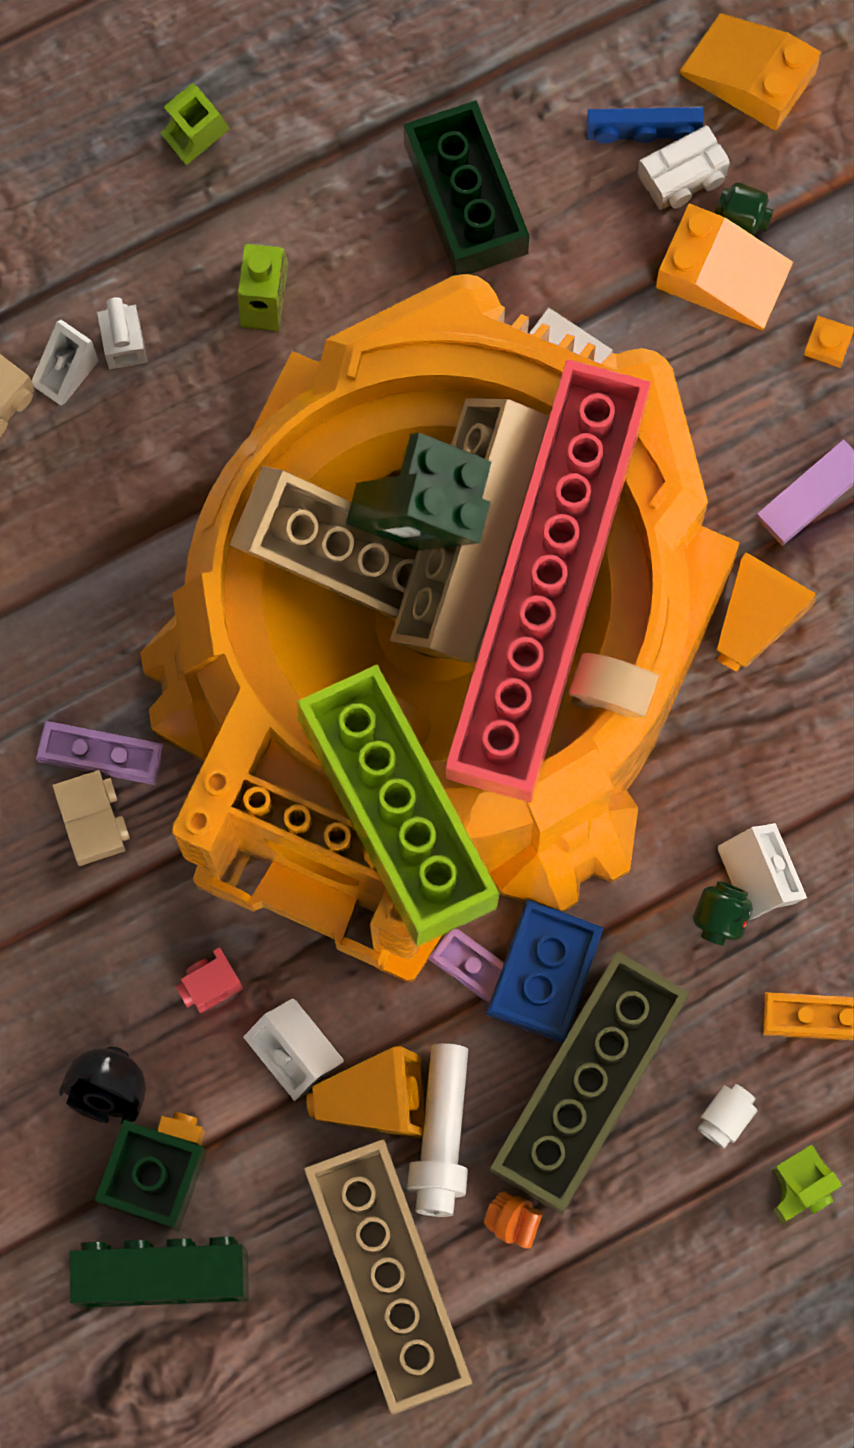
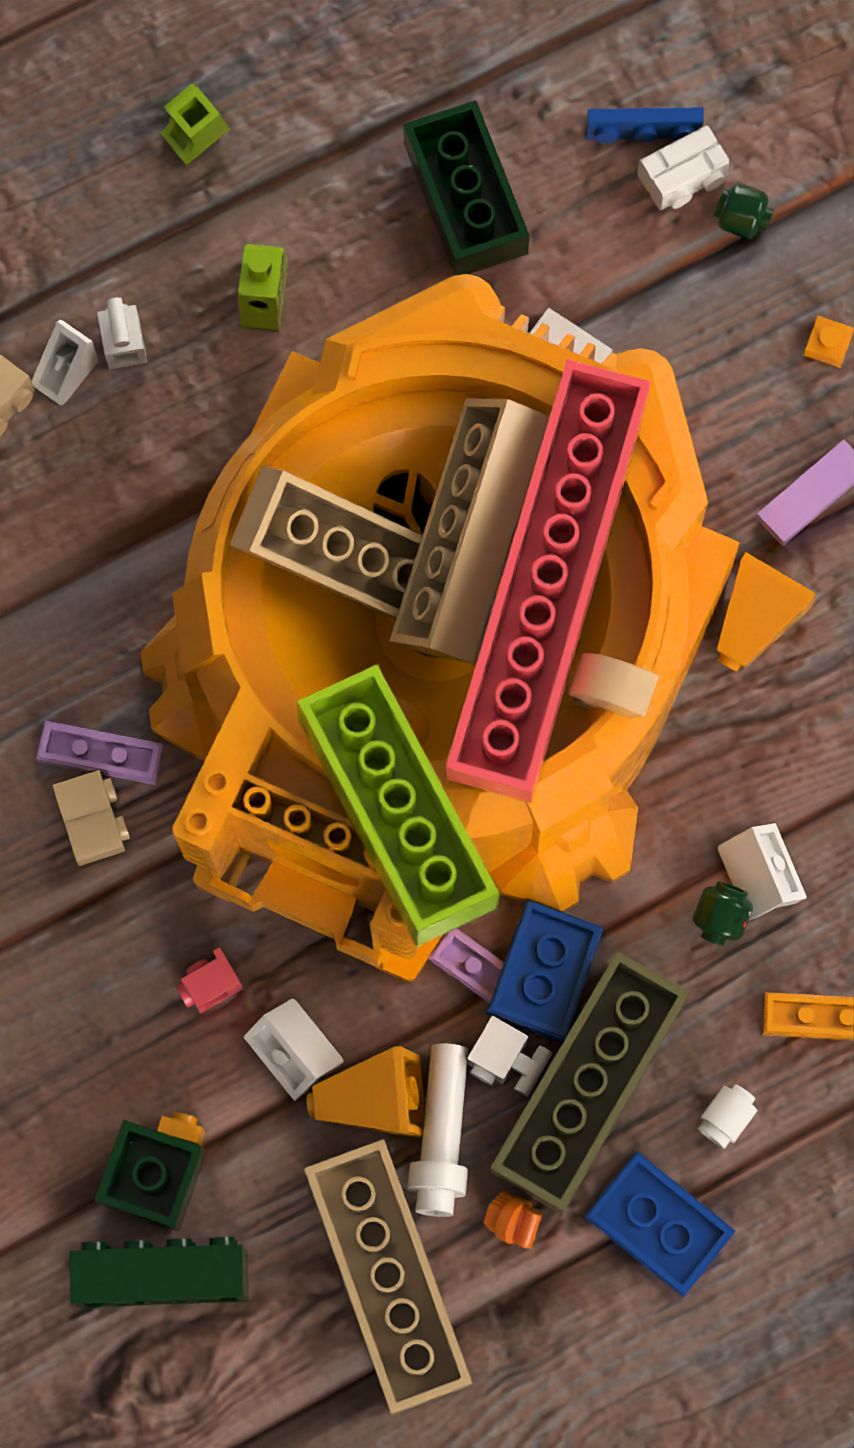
(104, 1085): black cylinder -> none
(431, 502): dark green brick -> none
(500, 1052): none -> white brick
(659, 1224): none -> blue tile
(723, 268): slope -> none
(752, 68): light orange slope -> none
(804, 1184): lime brick -> none

